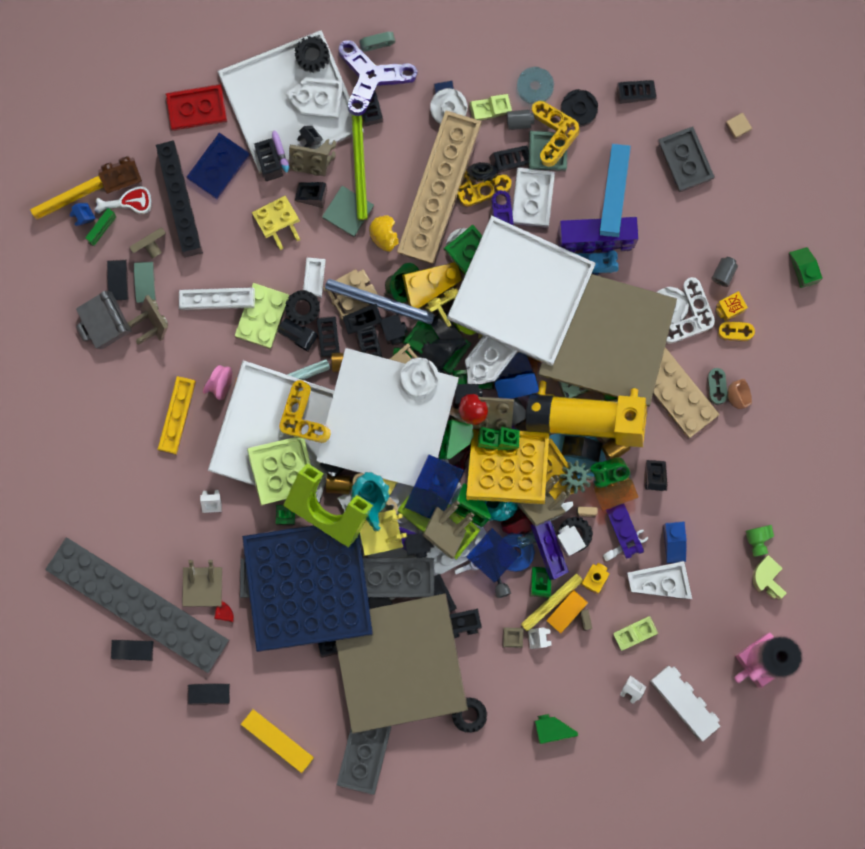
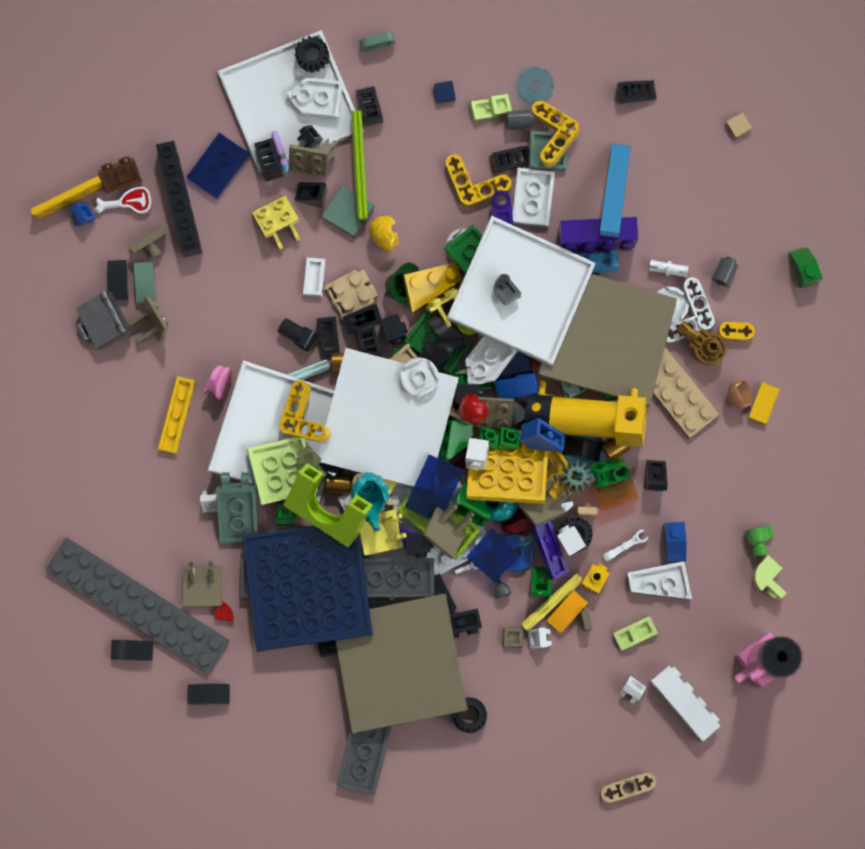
(100, 227): green tile -> none
(196, 107): red tile -> none
(216, 298): white tile -> none
(236, 508): none -> sand green tile
(261, 323): yellowish green plate -> none
(277, 740): yellow tile -> none
(310, 457): none -> olive bracket
(314, 307): black tyre -> none
(381, 302): sand blue axle -> none
(383, 75): piece -> none
(439, 187): tan plate -> none
(448, 100): white tile -> none
(477, 454): none -> white brick
(482, 171): black gear -> none
(506, 289): none -> dark grey plate
(542, 436): none -> blue slope
(552, 729): green slope -> none
(580, 106): black tile -> none
(615, 797): none -> tan beam
(624, 530): dark purple plate -> none
(668, 268): none -> white pin
(686, 159): dark grey plate -> none
(702, 342): none -> pearl gold pin
(722, 385): sand green beam -> none
(731, 306): yellow brick -> none
(763, 403): none -> yellow tile

